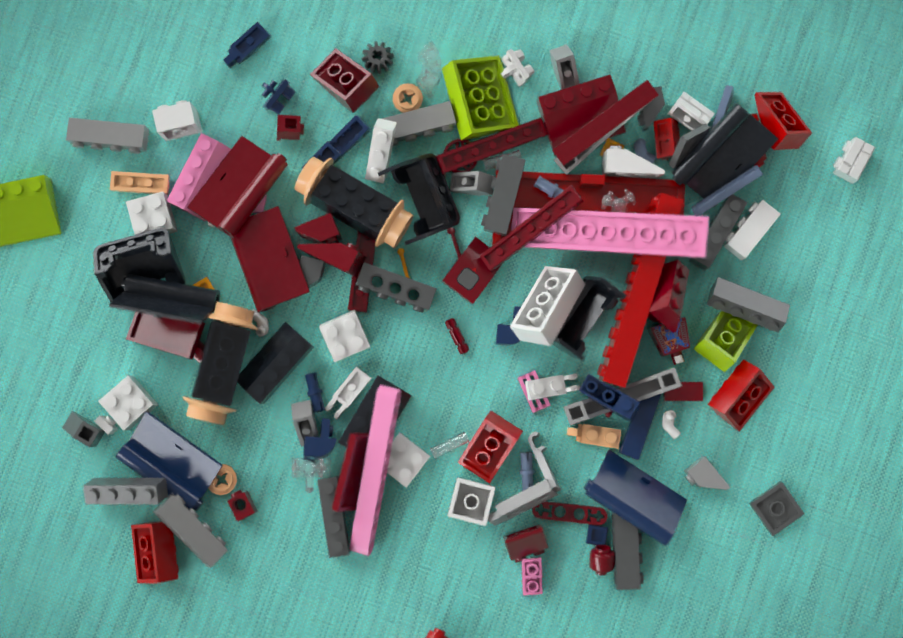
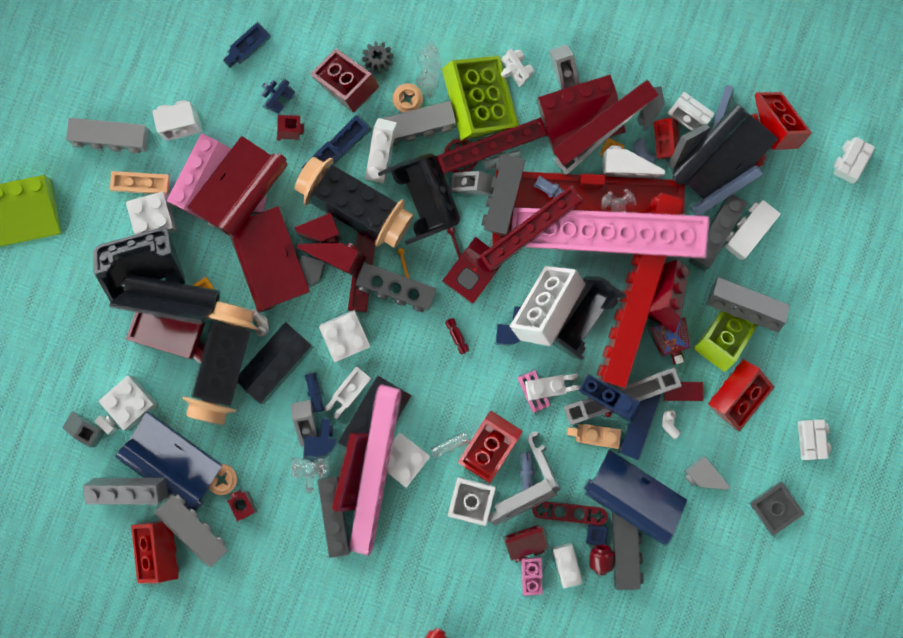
(567, 565): none -> white brick
(814, 439): none -> white brick

